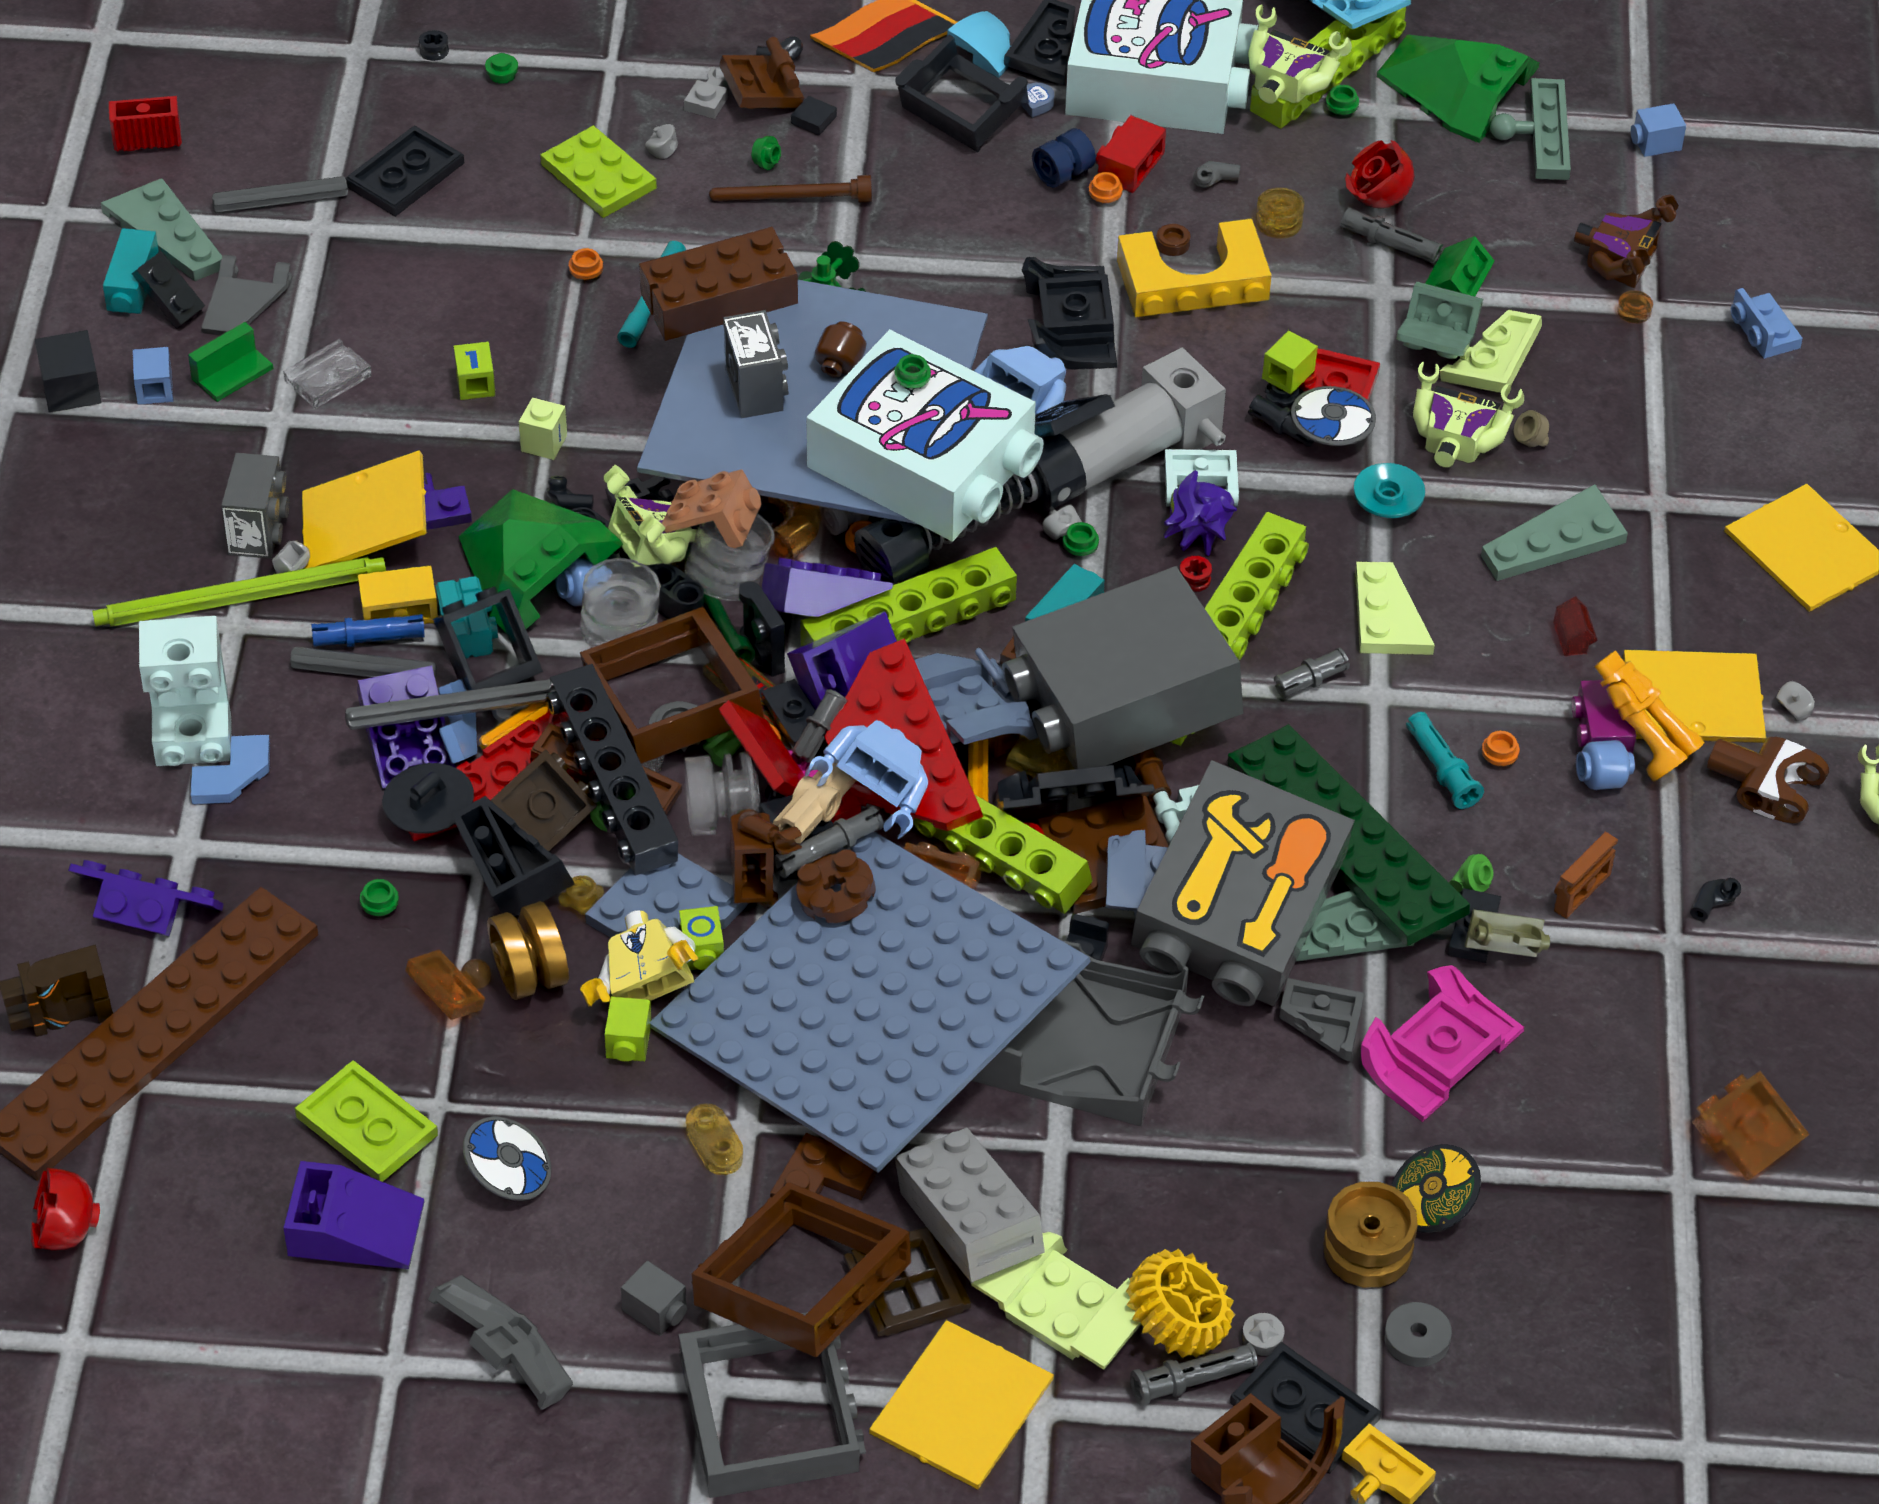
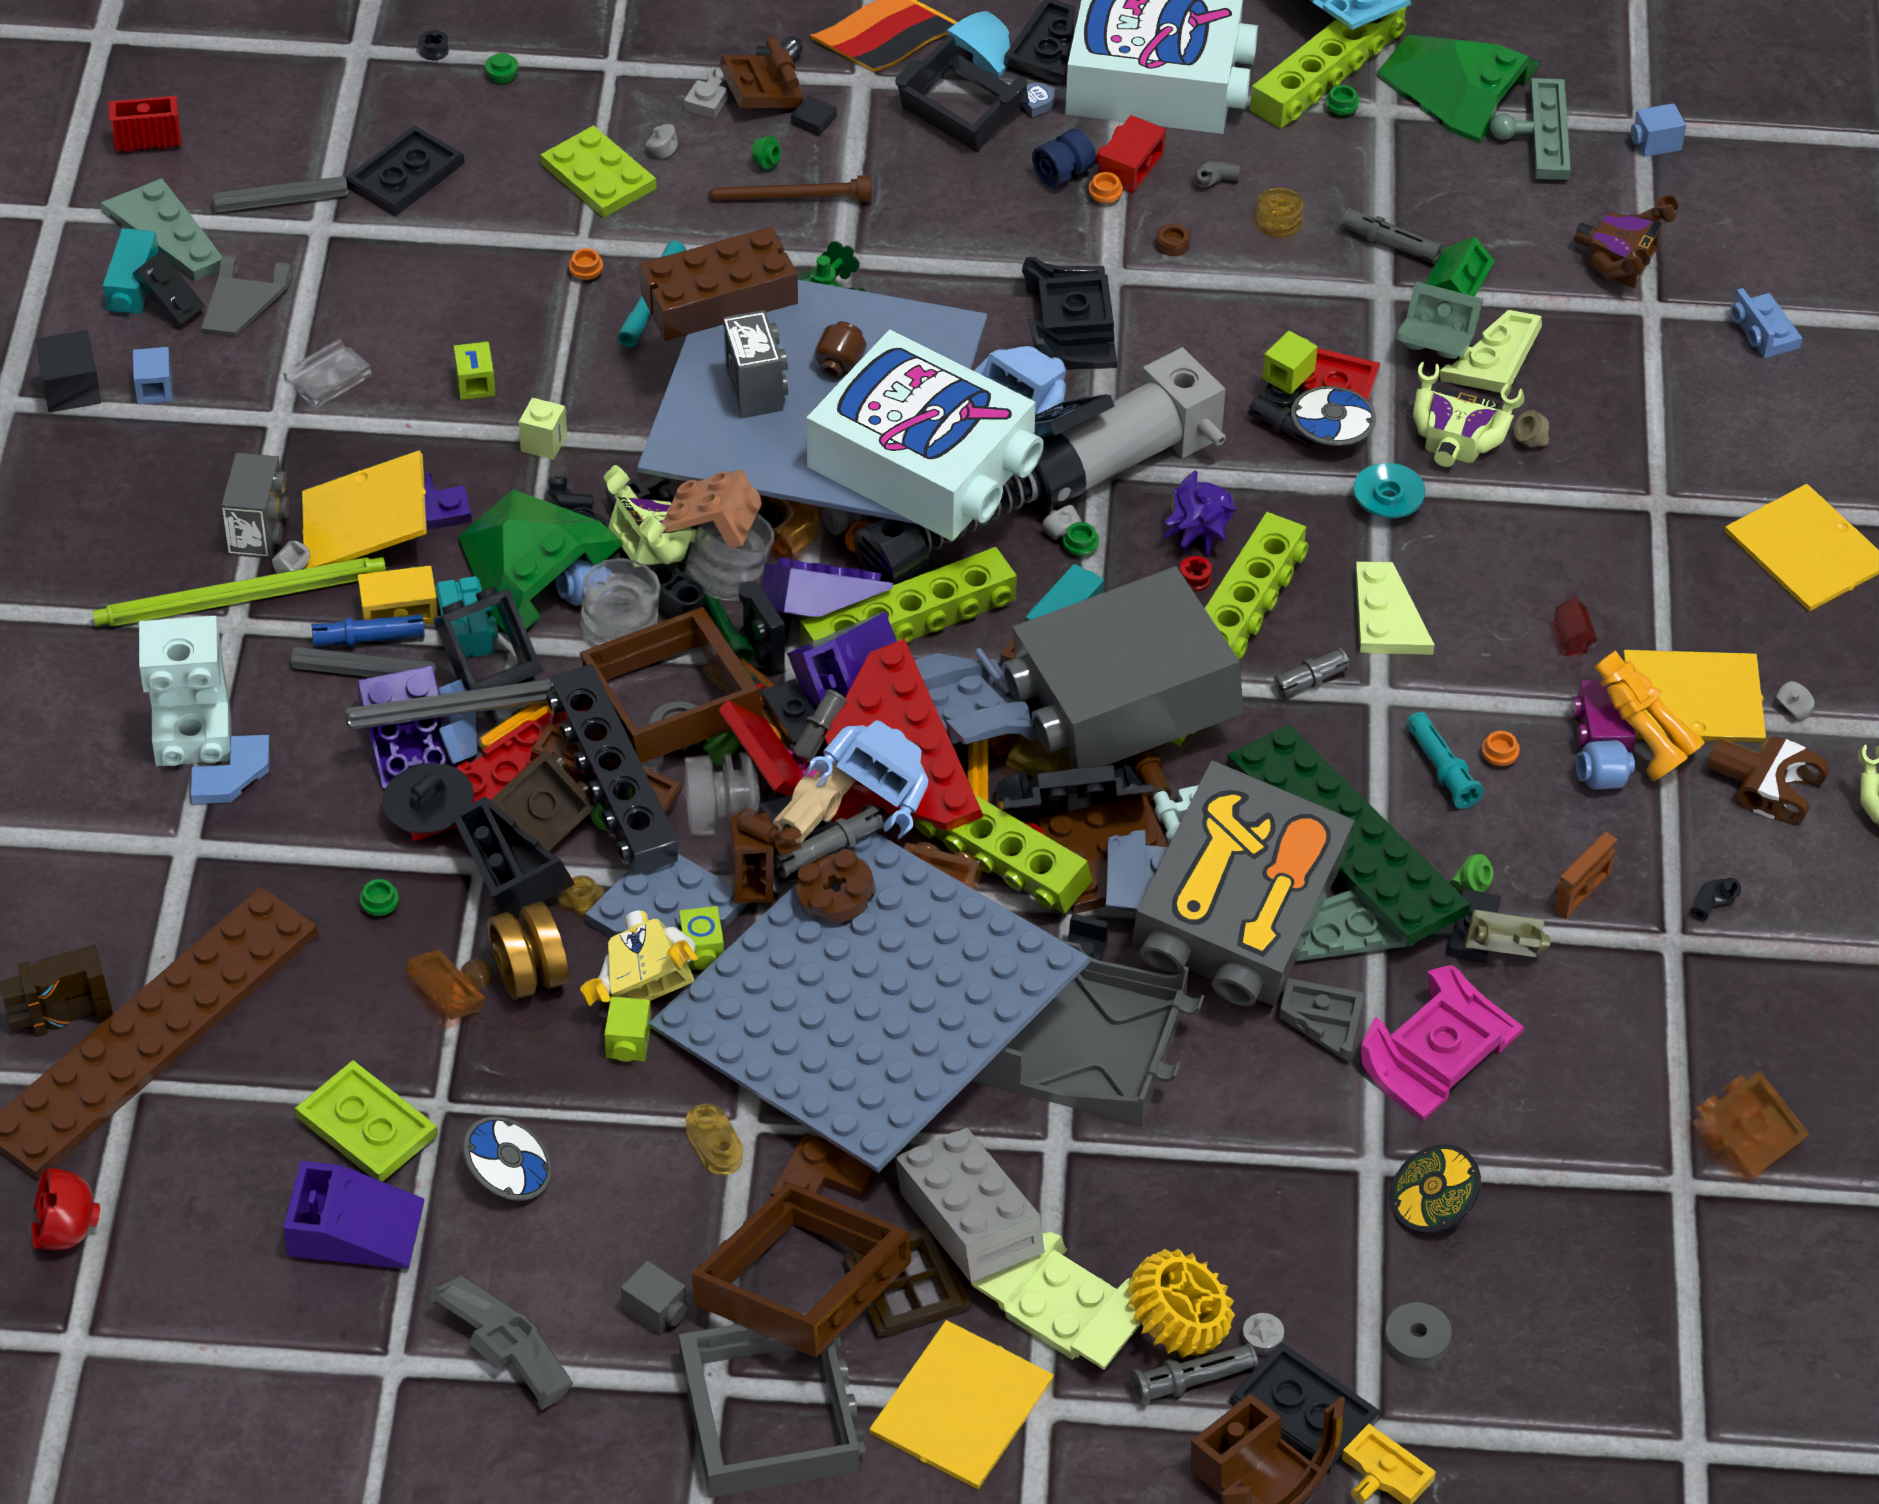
(138, 903): dark purple bracket -> none
(228, 362): green panel -> none
(912, 371): green plate -> none
(1161, 290): yellow arch -> none
(1212, 466): light aqua plate -> none
(1290, 66): yellowish green torso -> none
(1370, 1234): pearl gold wheel -> none
(1381, 175): red cylinder -> none
(1557, 535): sand green wing -> none
(1635, 306): clear orange tile -> none

